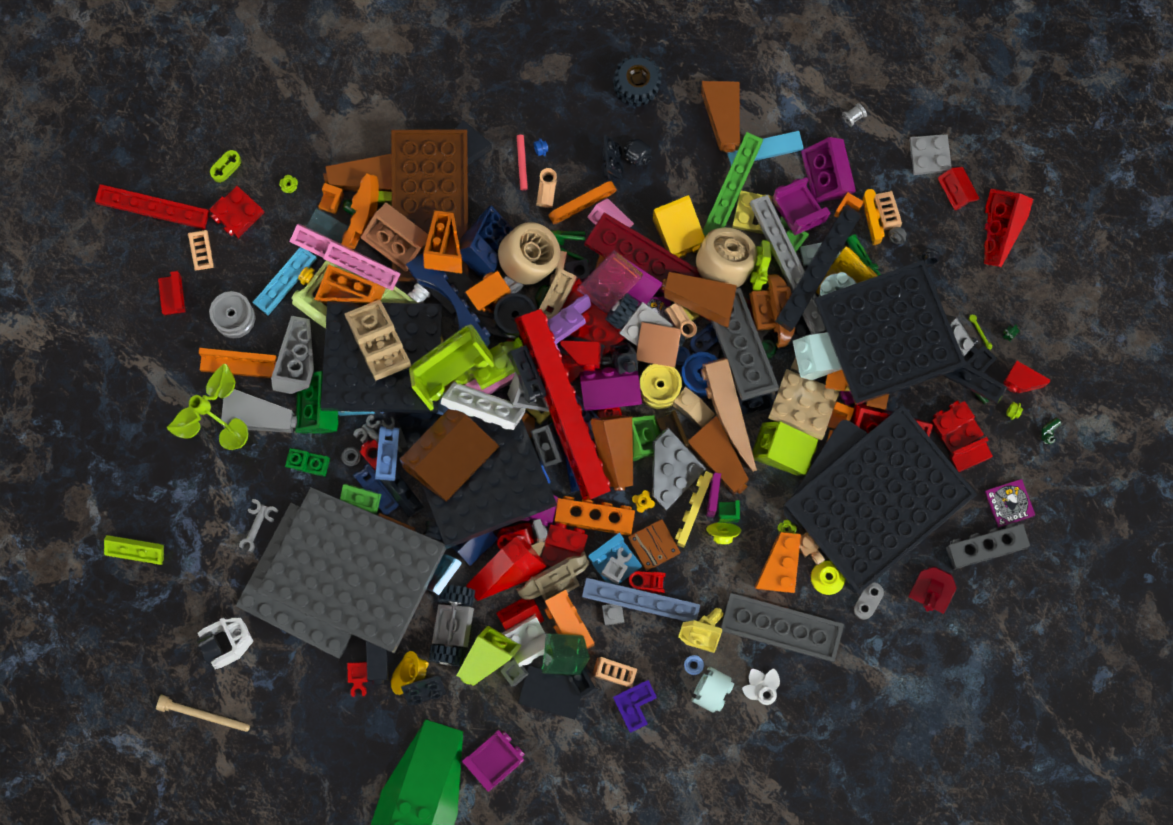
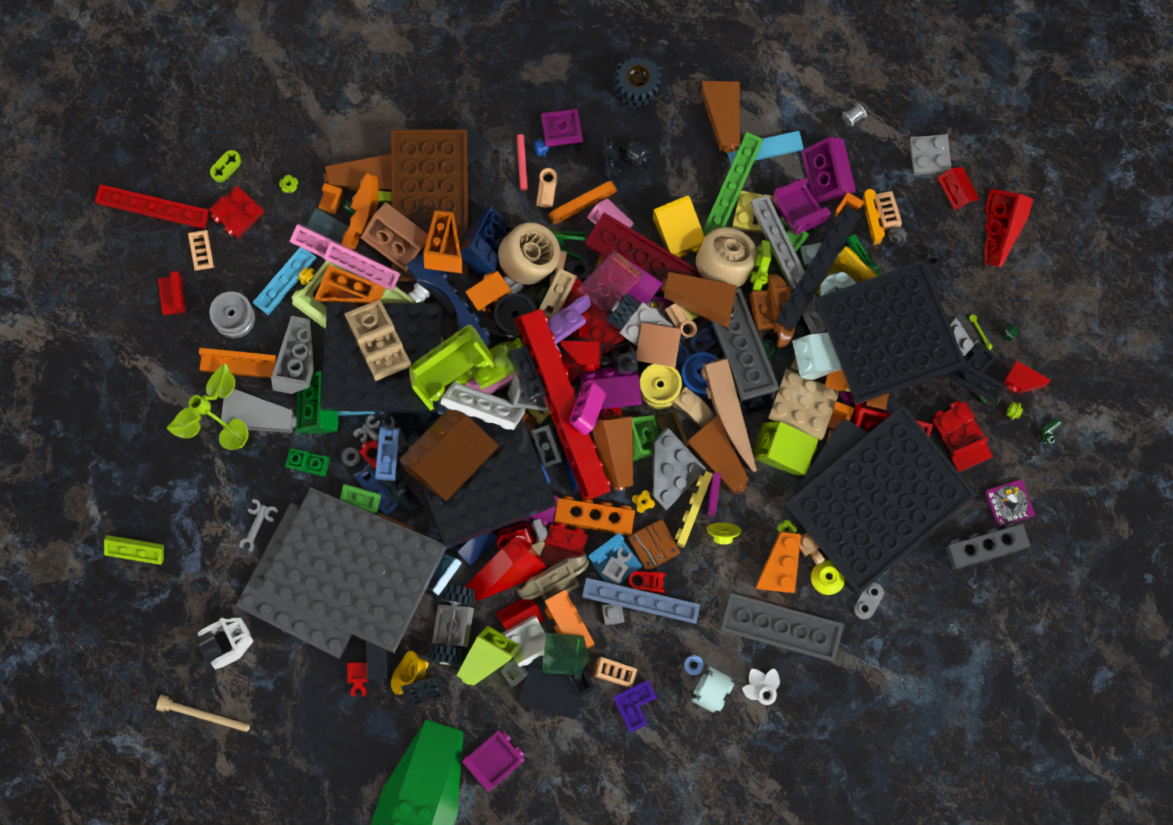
(561, 127): none -> magenta tile
(587, 407): none -> dark pink beam
(703, 633): light yellow piece -> none
(729, 512): green panel -> none
(933, 589): dark red piece -> none

